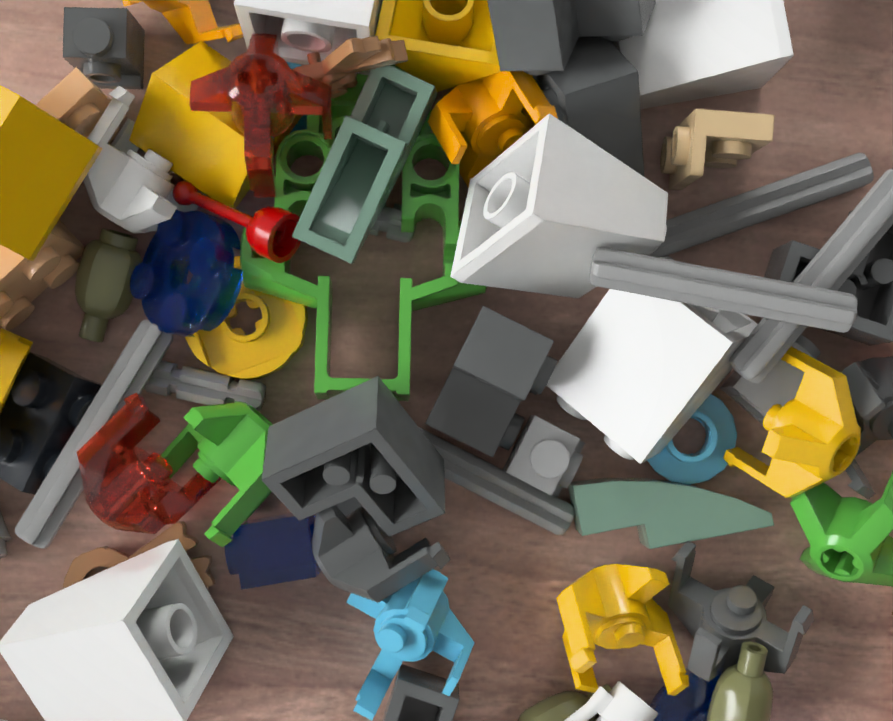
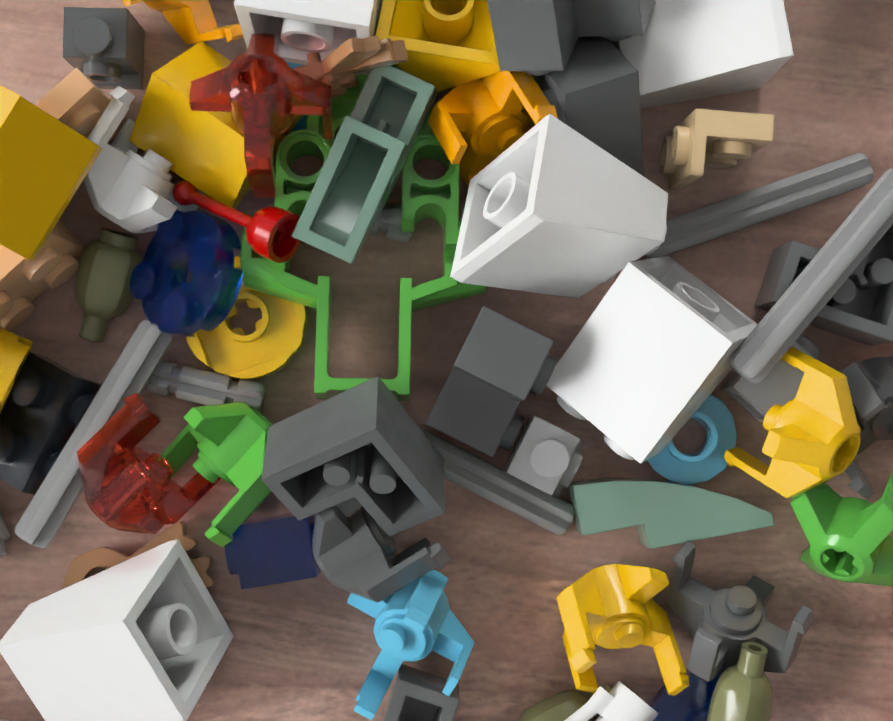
(723, 289): light grey axle -> none

